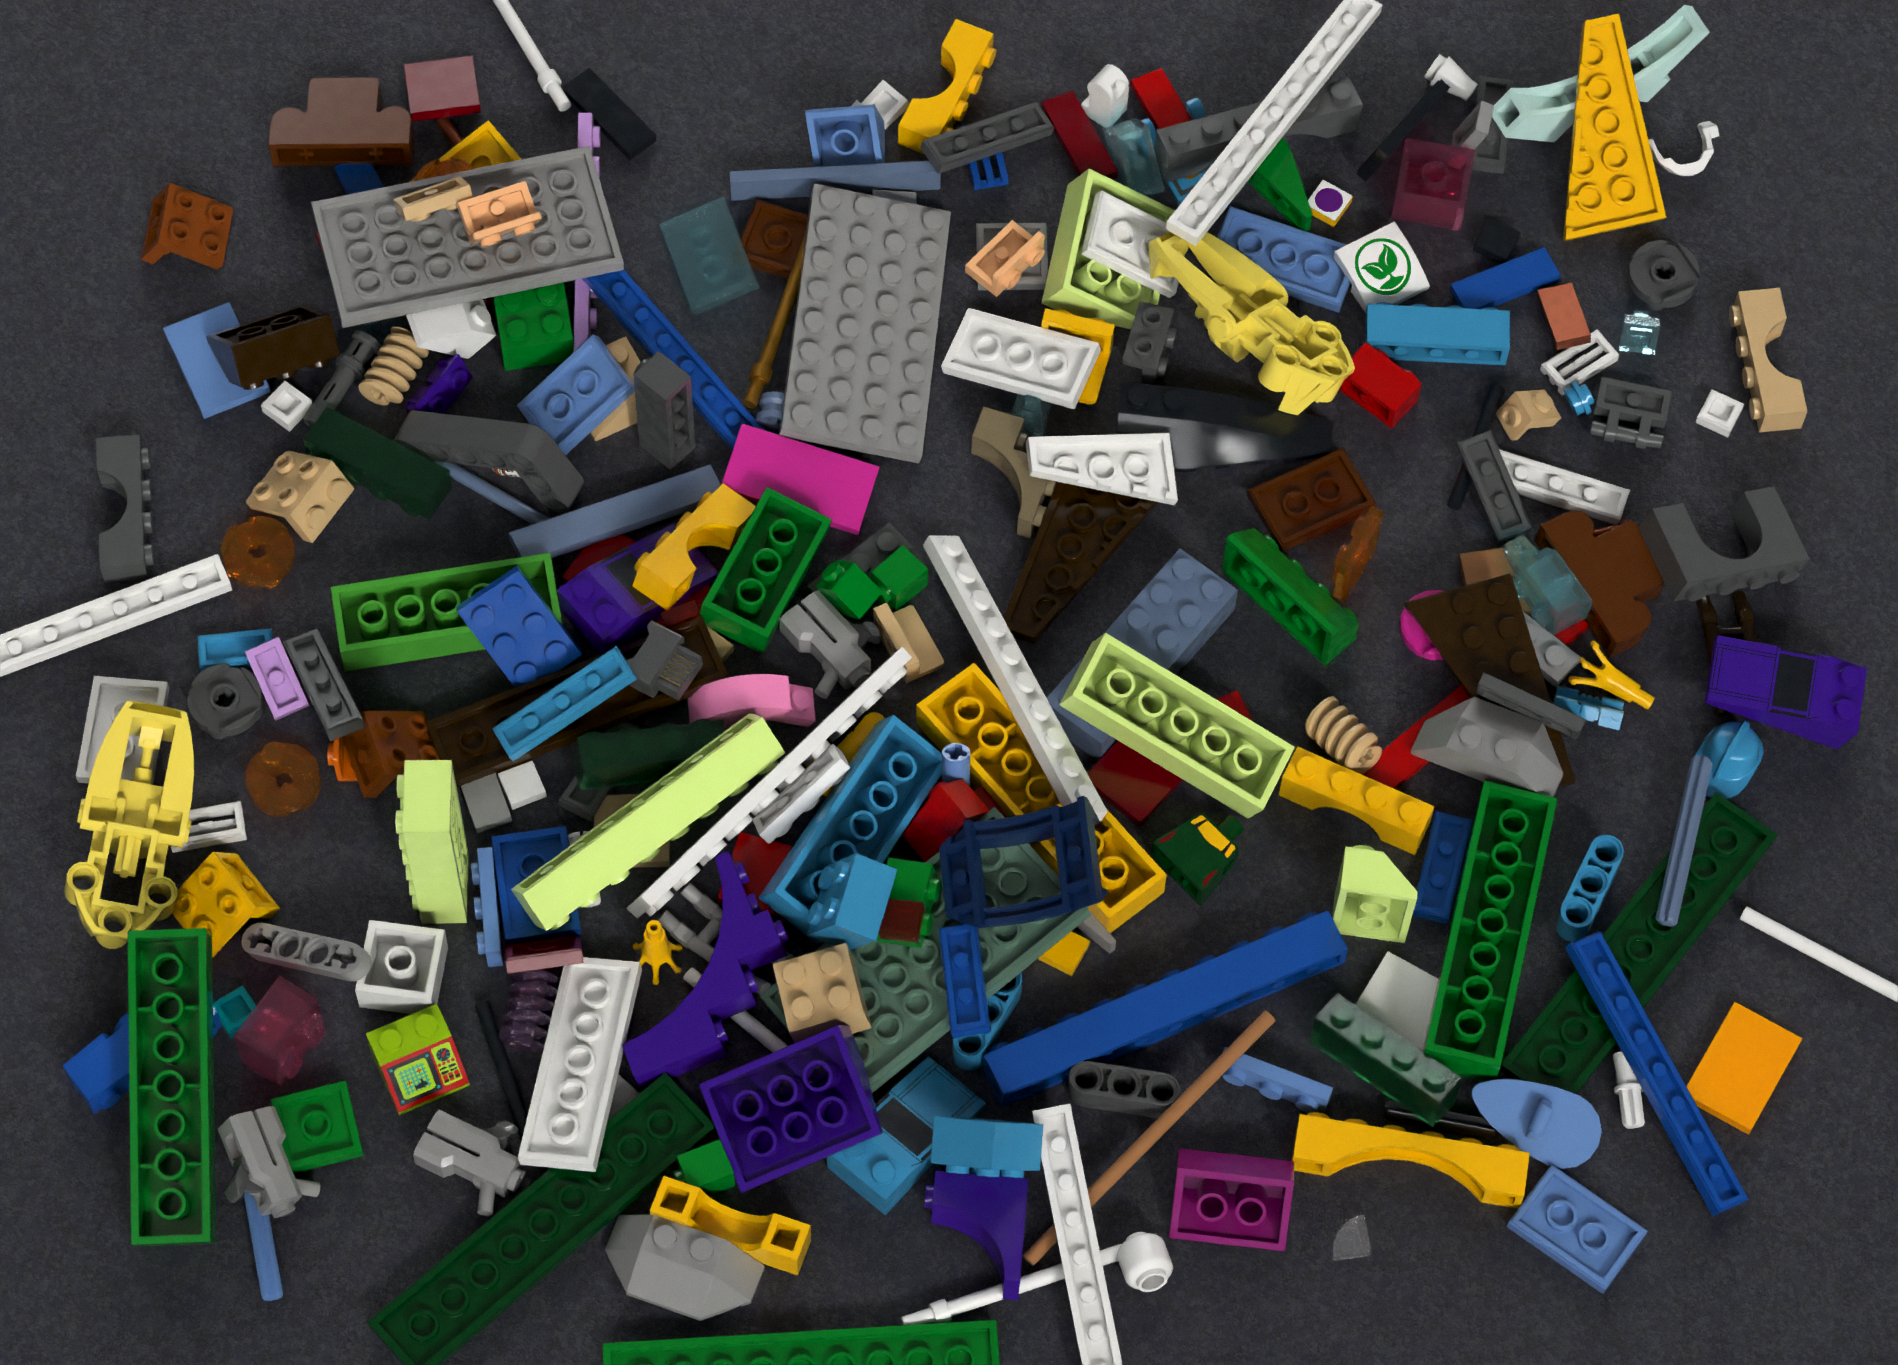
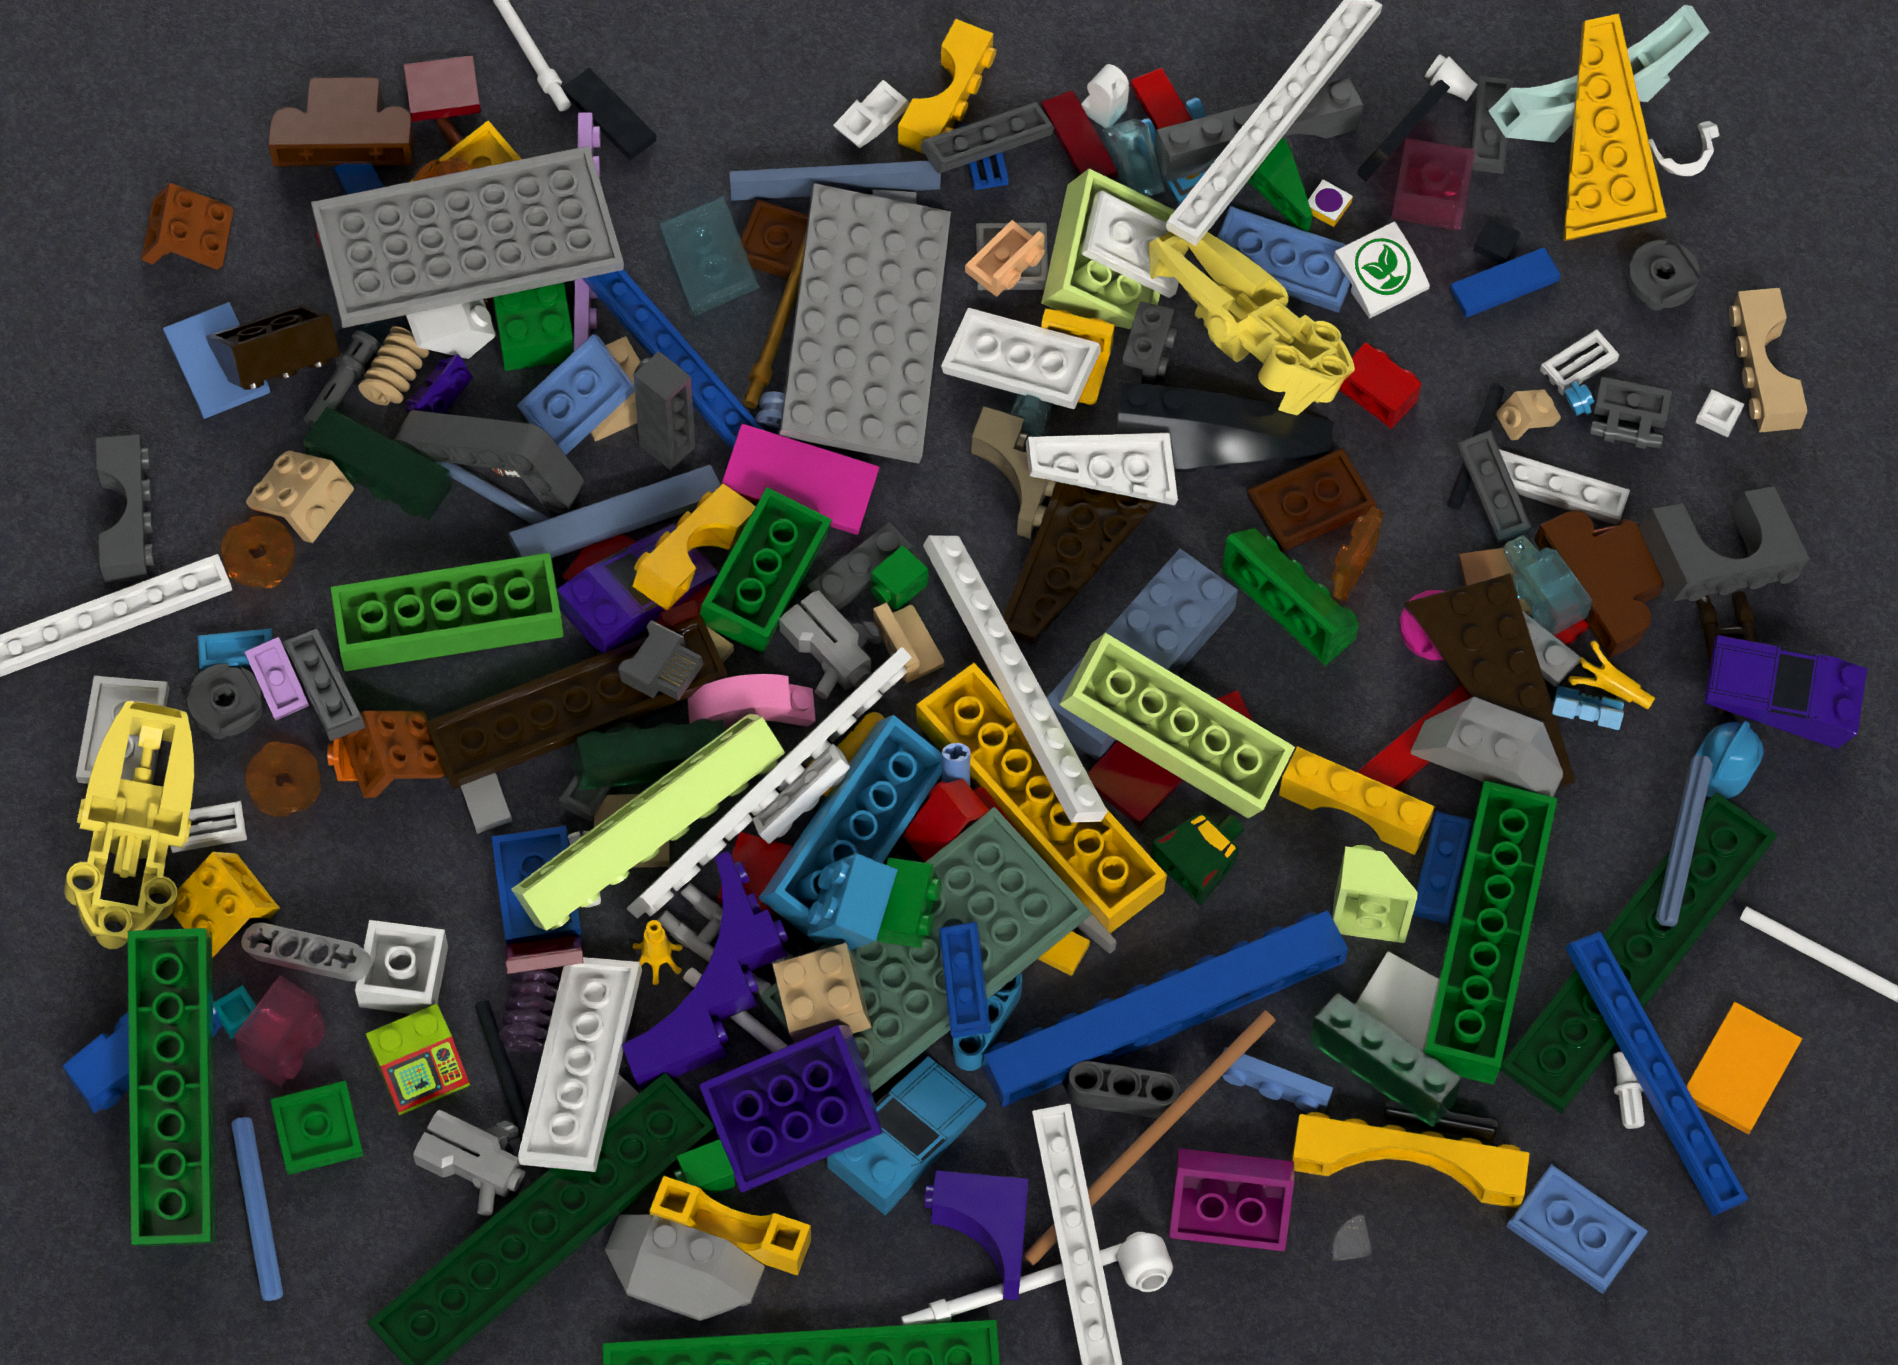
(261, 1163): light grey piece -> none
(286, 406): white plate -> none
(433, 841): yellowish green brick -> none
(445, 195): tan plate -> none
(487, 907): medium blue plate -> none
(499, 213): light nougat bracket -> none
(518, 629): blue plate -> none
(522, 785): white tile -> none
(564, 703): dark azure tile -> none
(846, 135): medium blue slope -> none
(848, 588): green brick -> none
(902, 920): clear red tile -> none
(986, 1146): dark azure brick -> none
(1076, 859): dark blue wedge -> none
(1343, 736): tan piece -> none
(1439, 333): dark azure brick -> none
(1474, 127): light grey tile -> none
(1530, 706): dark grey tile -> none
(1540, 1120): medium blue shield -> none
(1564, 316): tile -> none
(1592, 872): dark azure beam -> none
(1639, 333): clear light blue tile -> none

